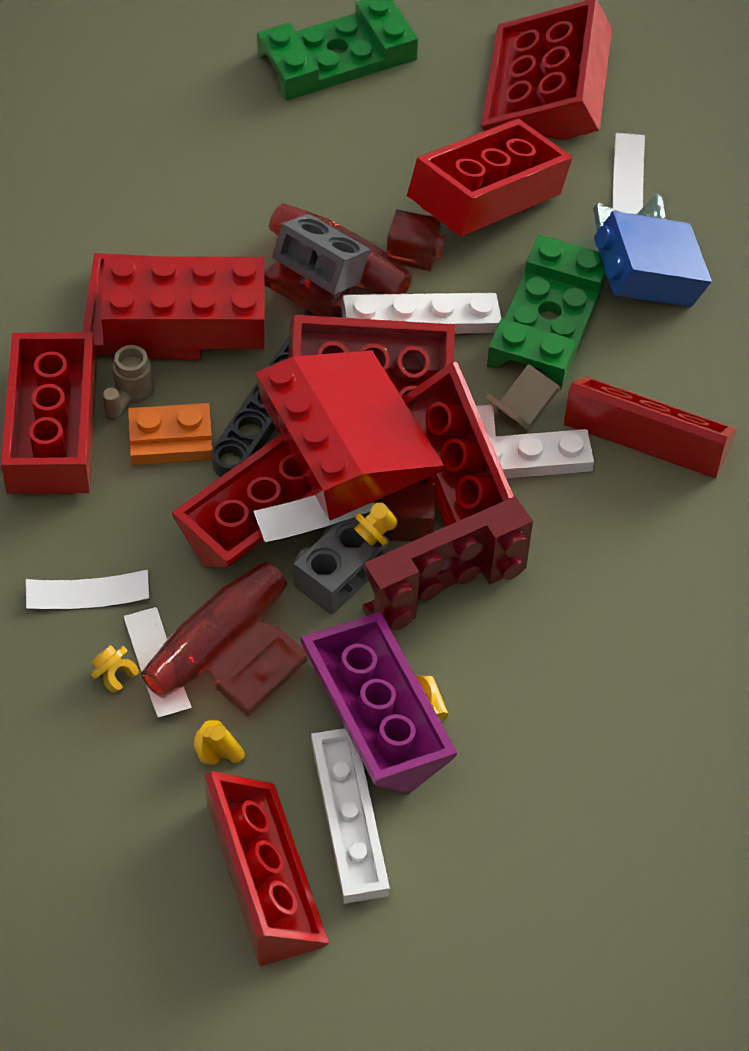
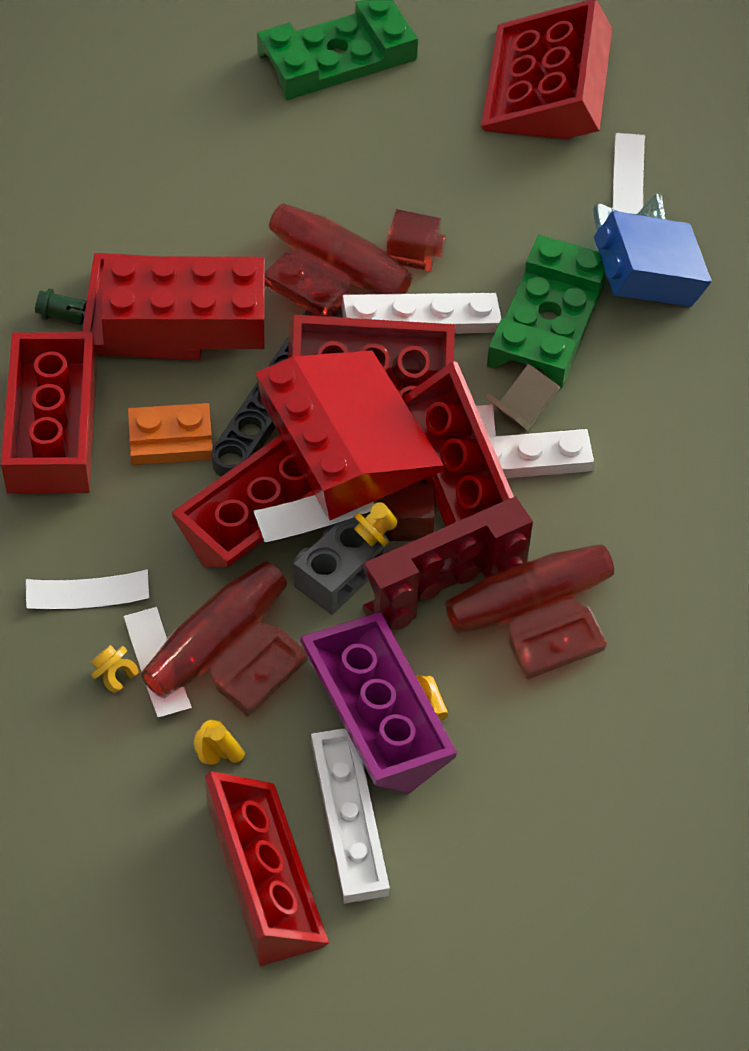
(59, 306): none -> dark green pin
(131, 380): dark tan piece -> none
(321, 253): dark grey brick -> none
(488, 176): red brick -> none
(541, 607): none -> clear red plate
(648, 425): red slope -> none

